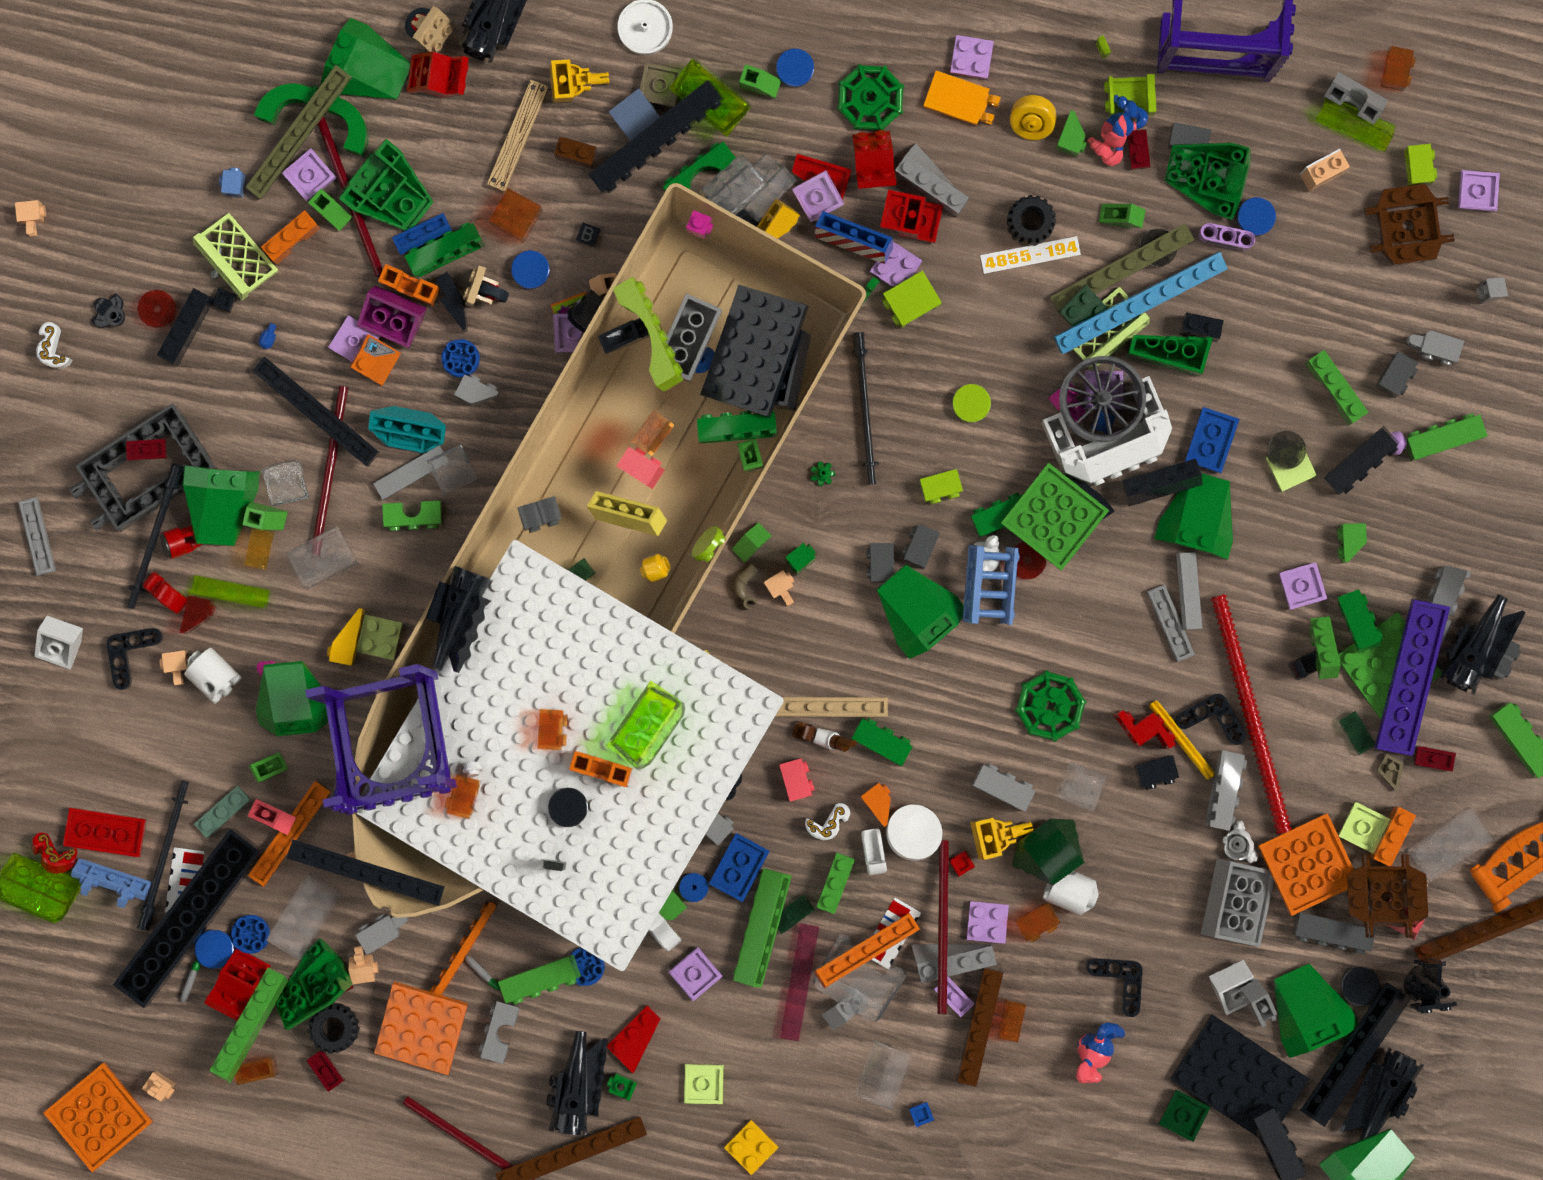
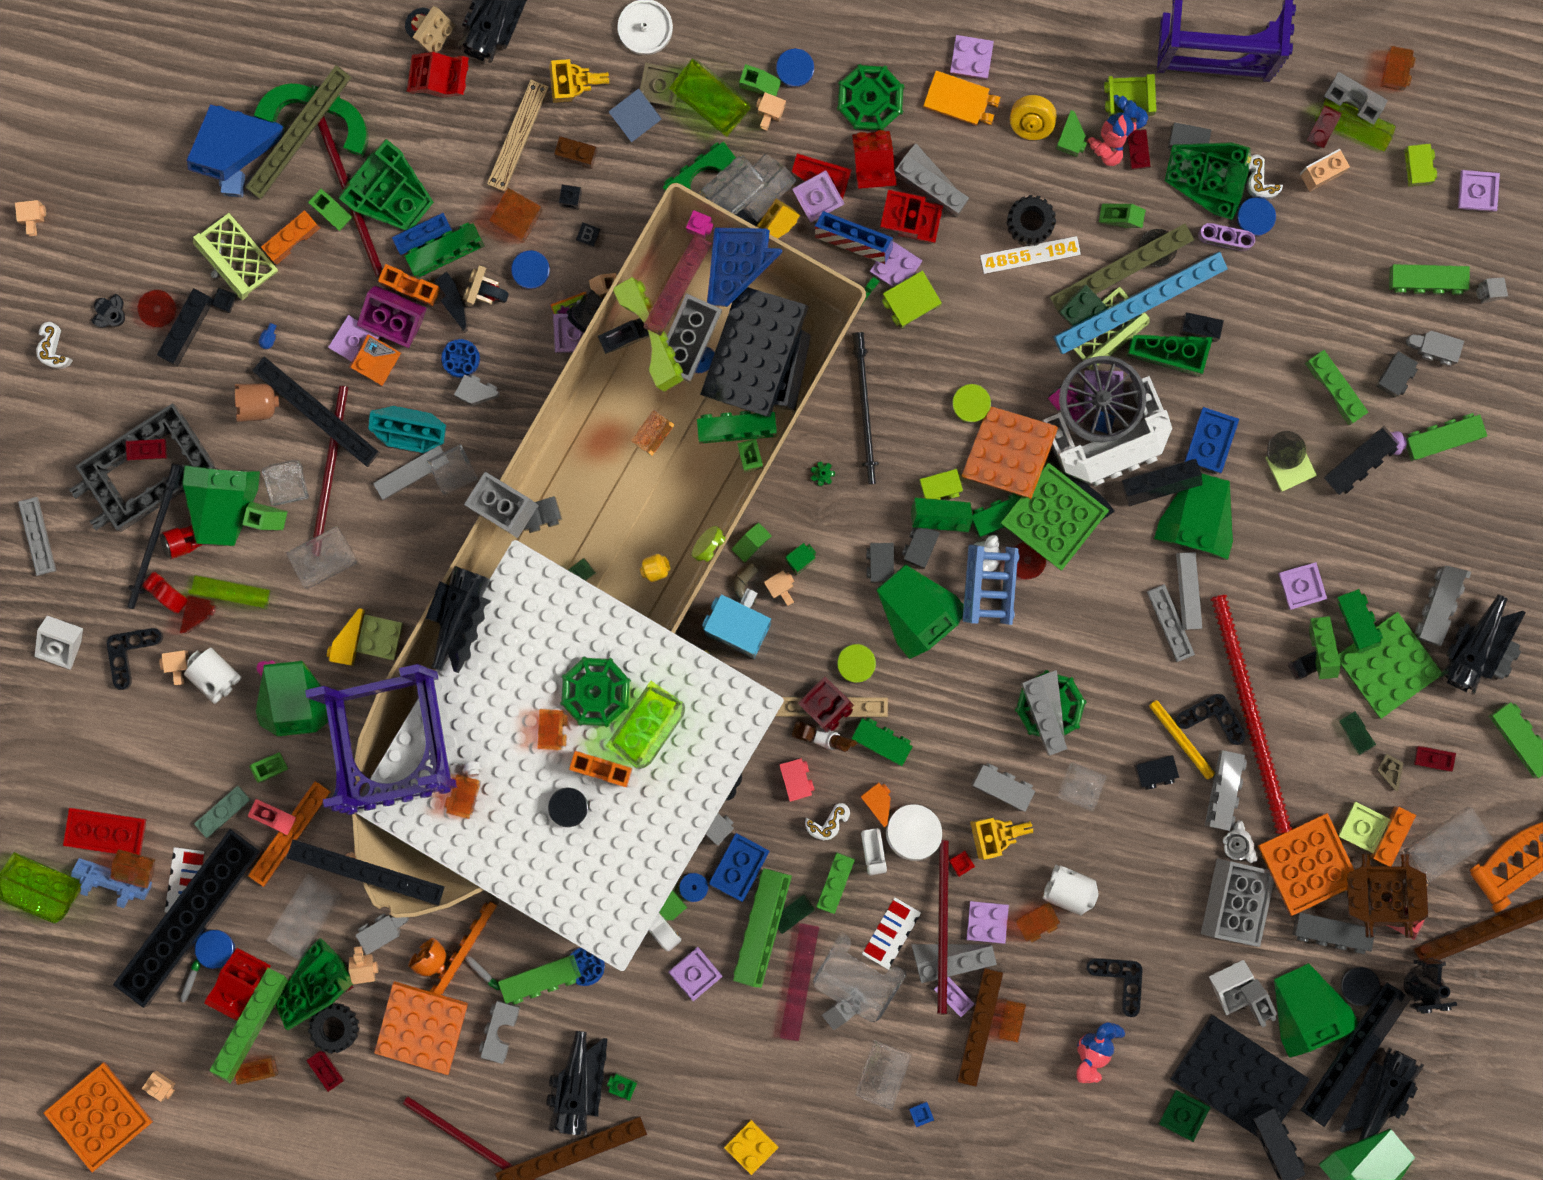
(49, 857): red animal -> none
(132, 869): none -> clear orange brick
(147, 910): black bar -> none
(230, 142): none -> blue slope
(250, 934): blue tile -> none
(255, 402): none -> nougat cylinder
(259, 548): clear yellow hinge -> none
(309, 175): lavender plate -> none
(370, 60): green wedge -> none
(395, 517): bright green arch -> none
(429, 959): none -> orange cylinder
(501, 504): none -> light grey slope
(554, 865): pearl dark grey tile -> none
(570, 197): none -> black brick
(587, 683): none -> green plate
(627, 513): light yellow brick -> none
(634, 1038): red wing -> none
(640, 467): coral brick -> none
(656, 136): black brick -> none
(677, 285): none -> clear pink plate
(703, 1084): yellowish green tile -> none
(737, 261): none -> blue wing
(737, 624): none -> medium azure piece
(771, 108): none -> light nougat brick
(826, 705): none -> dark red plate
(856, 663): none -> lime tile
(866, 950): orange plate -> none
(941, 514): none -> green brick
(1009, 452): none -> orange plate
(1045, 705): none -> light grey wedge
(1050, 851): dark green wedge -> none
(1103, 47): lime tile -> none
(1145, 729): red bracket -> none
(1255, 182): none -> white animal
(1324, 126): none -> dark red plate
(1352, 539): bright green slope -> none
(1412, 677): dark purple plate -> none
(1423, 219): reddish brown piece -> none
(1429, 278): none -> bright green brick

